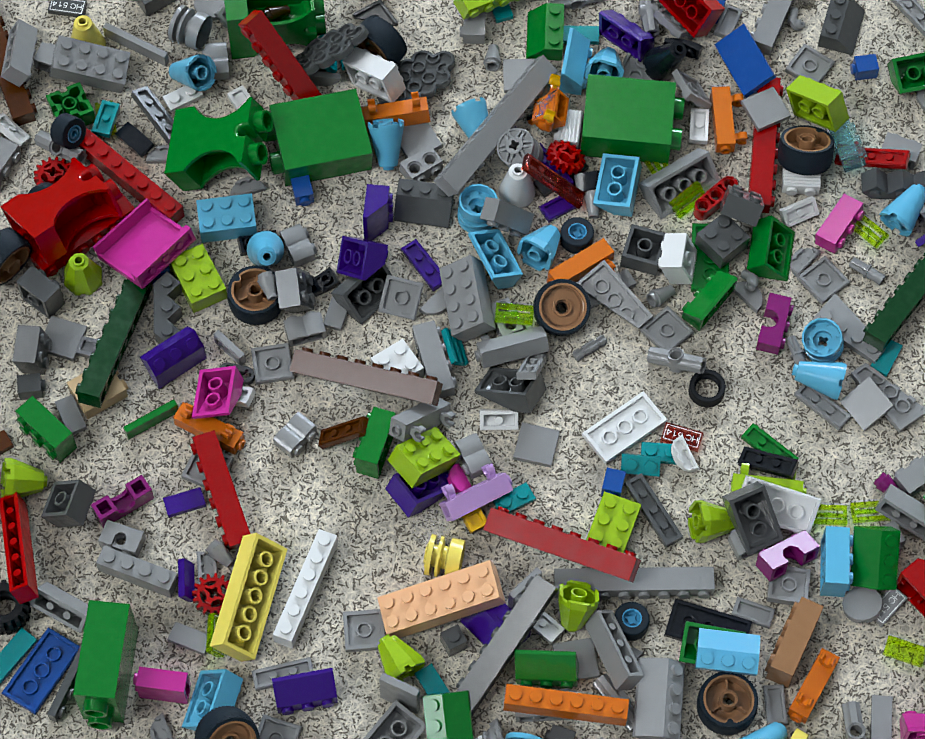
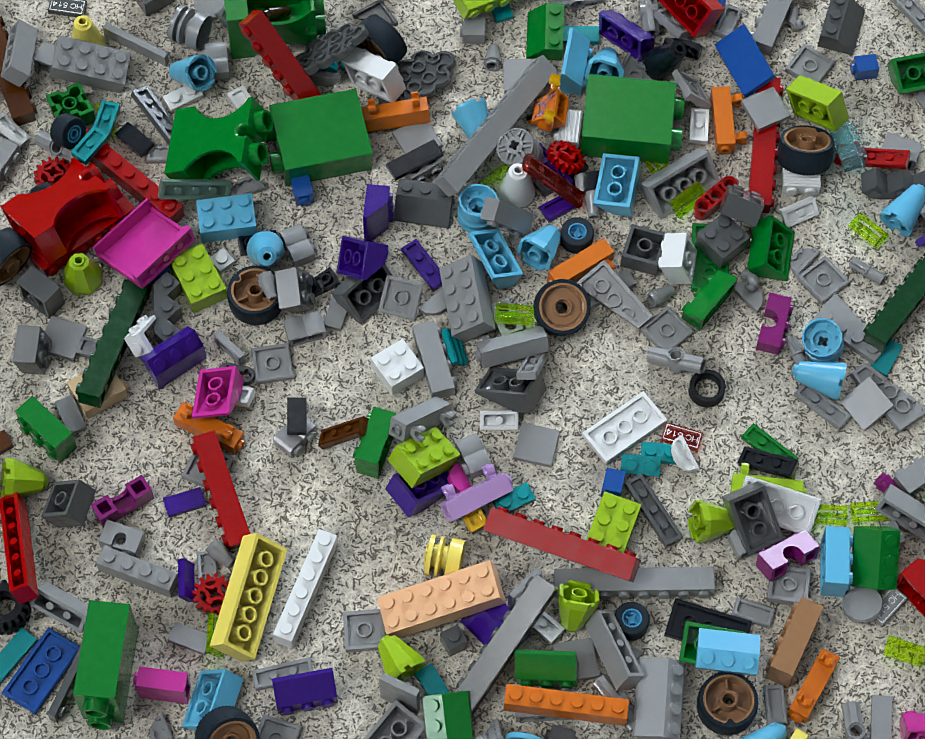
(30, 385): dark grey brick -> none
(89, 145): none -> teal plate
(136, 338): none -> white bracket
(150, 419): green tile -> none
(193, 188): none -> sand green plate
(222, 260): none -> white plate
(296, 416): none -> black tile
(366, 377): brick -> none
(386, 140): medium azure cone -> none
(414, 159): none -> black tile
(495, 174): none -> clear neon green tile
(589, 347): light grey axle -> none
(839, 224): dark pink brick -> none

